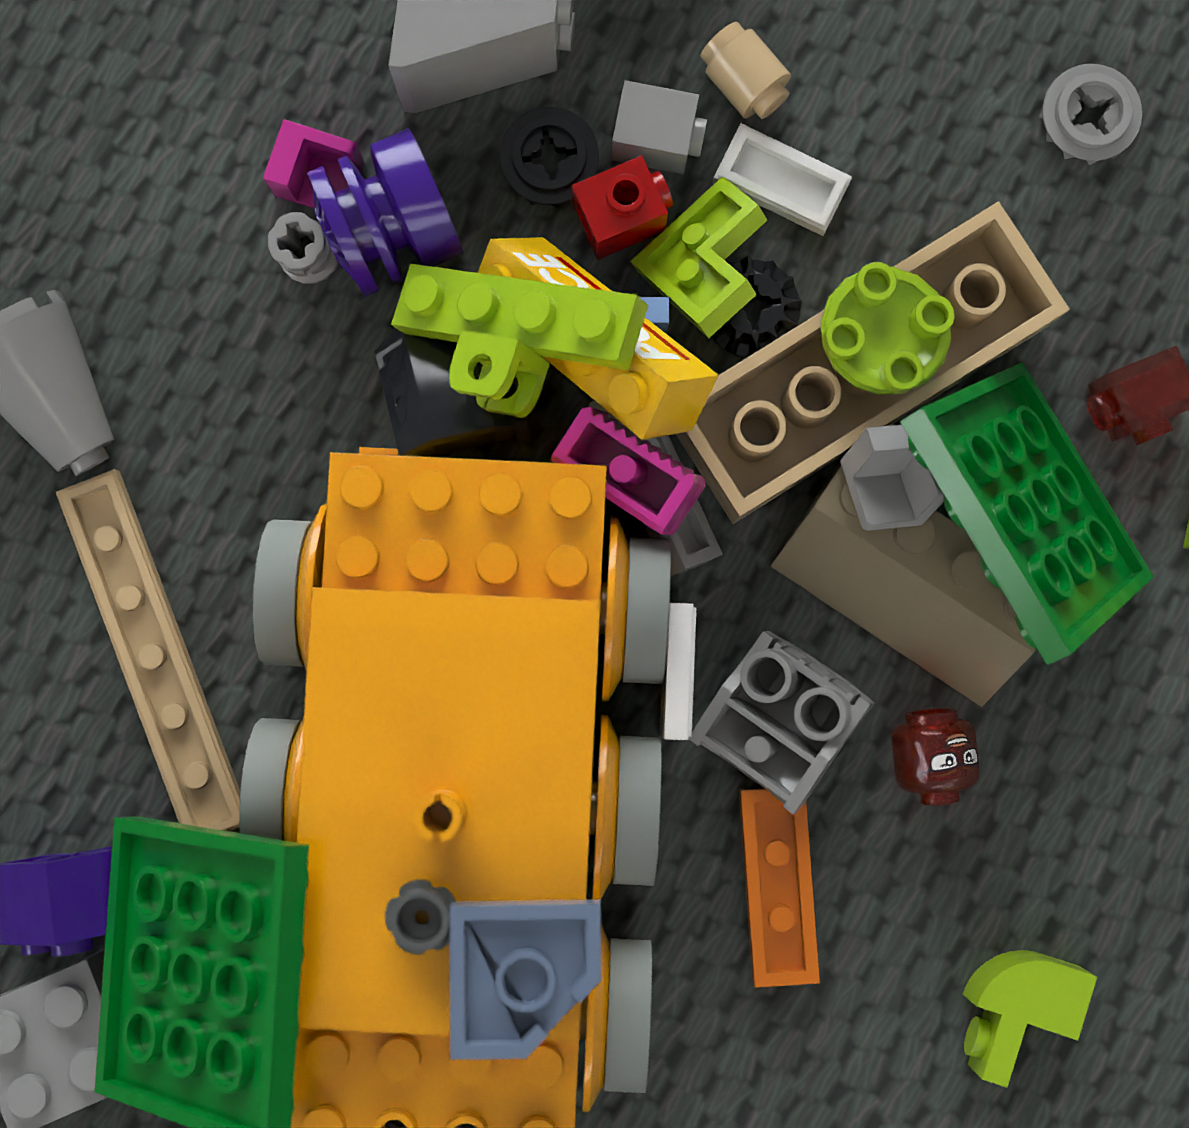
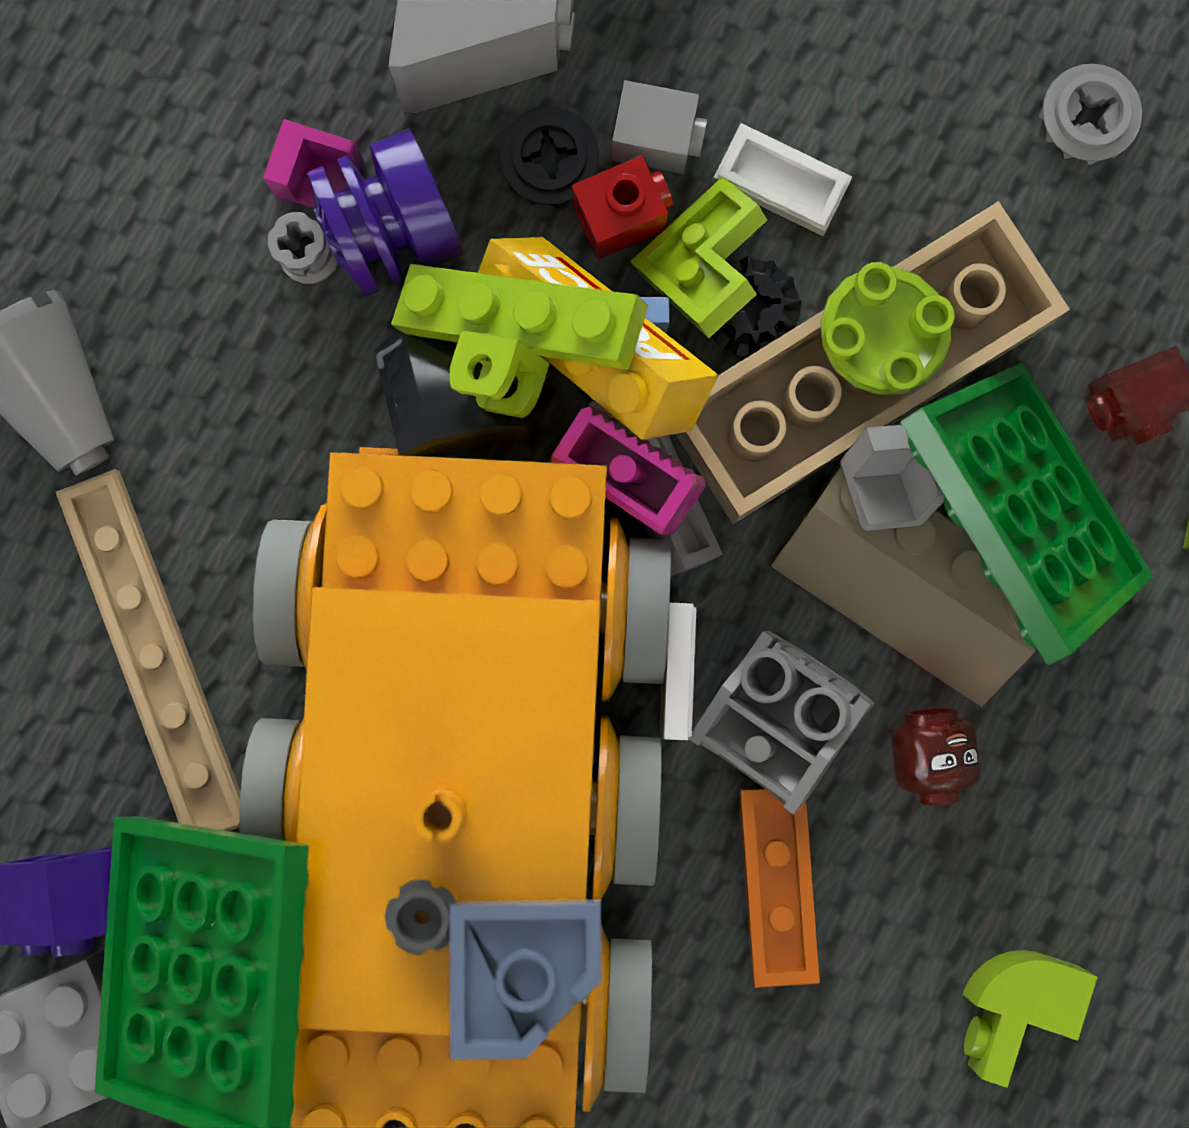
(746, 71): tan brick -> none

